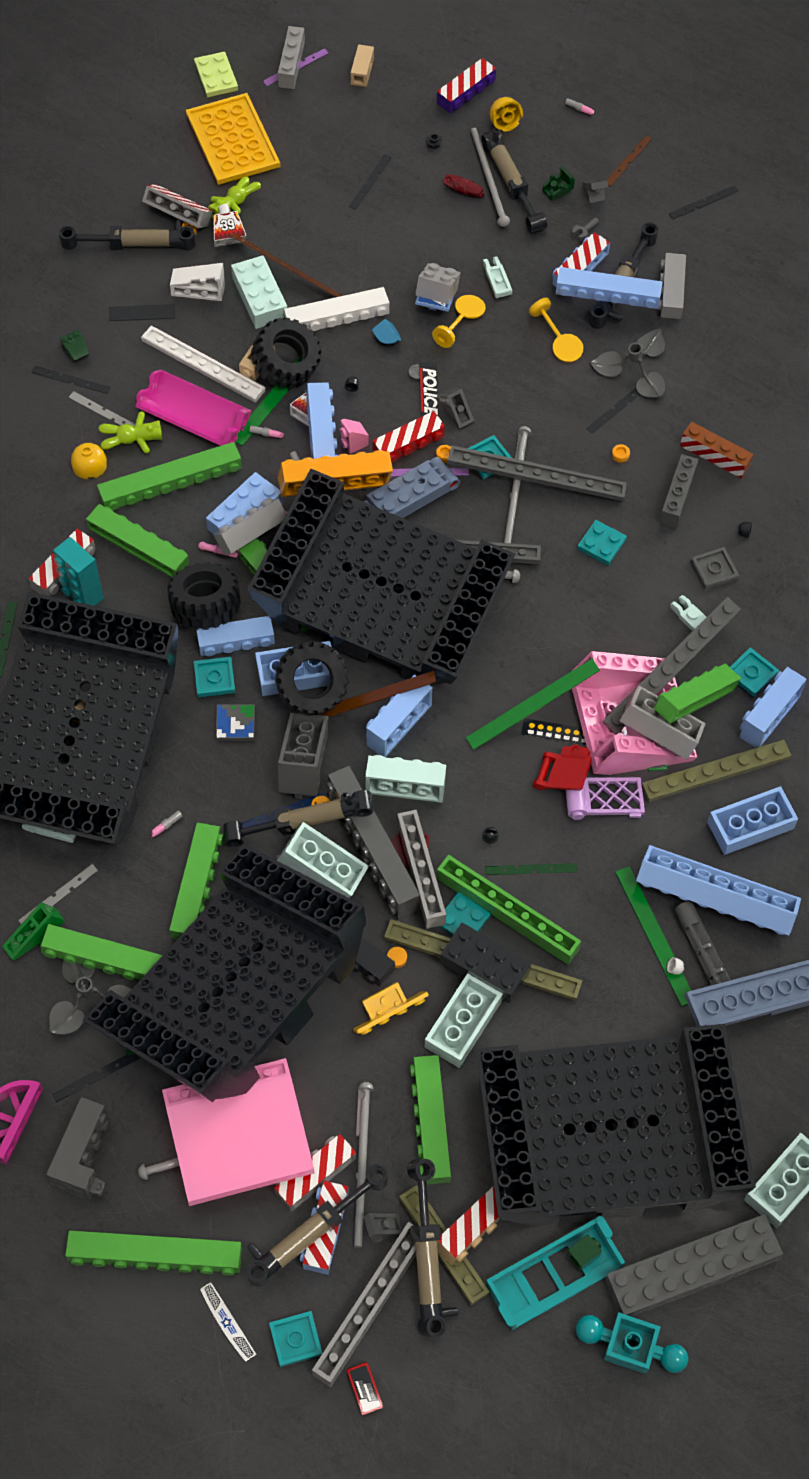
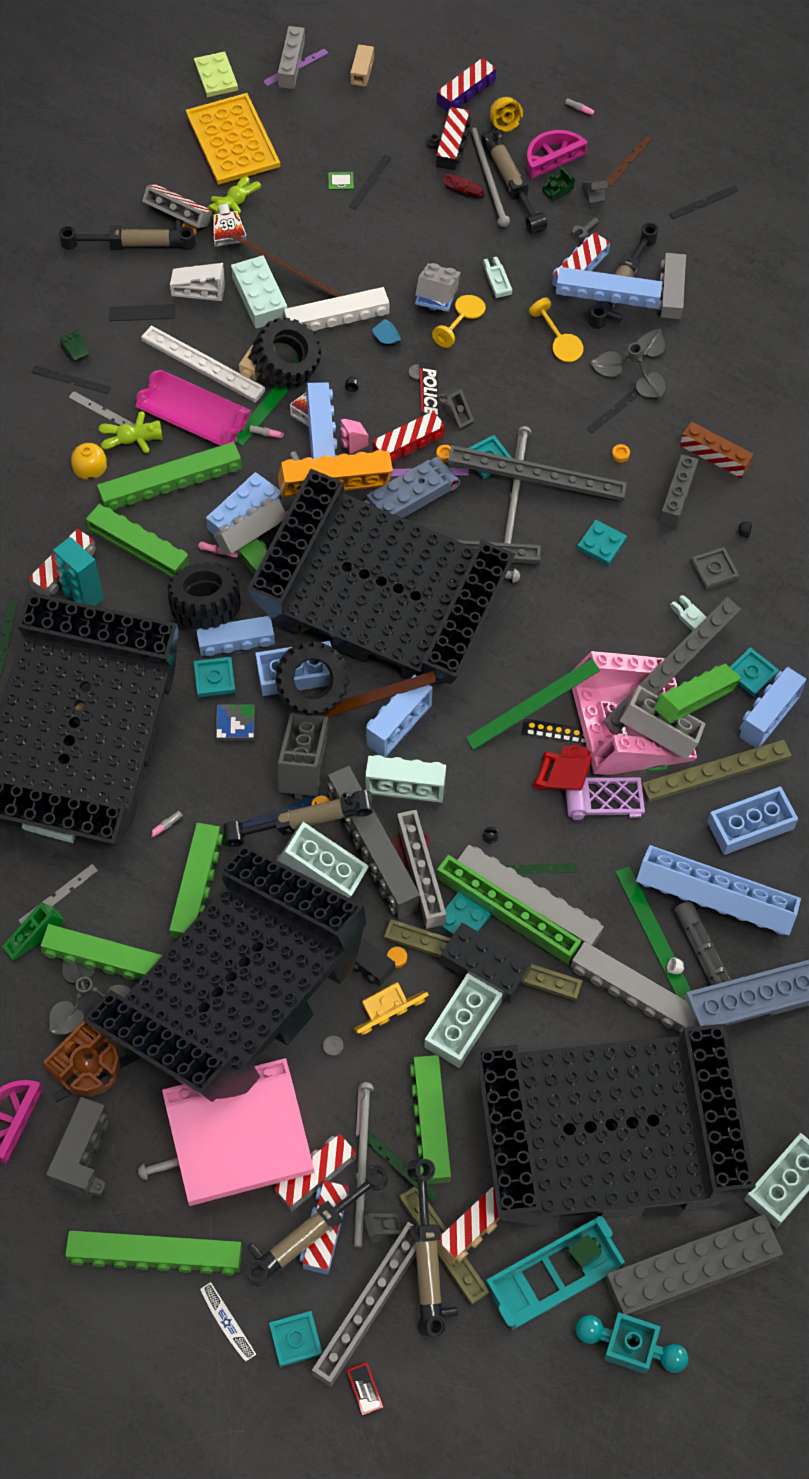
(87, 1070): none -> dark orange connector
(333, 1046): none -> flat silver piece
(341, 180): none -> sticker
(397, 1163): none -> dark green piece
(452, 138): none -> brick
(537, 898): none -> light grey brick
(572, 148): none -> dark pink window
(633, 988): none -> light grey brick

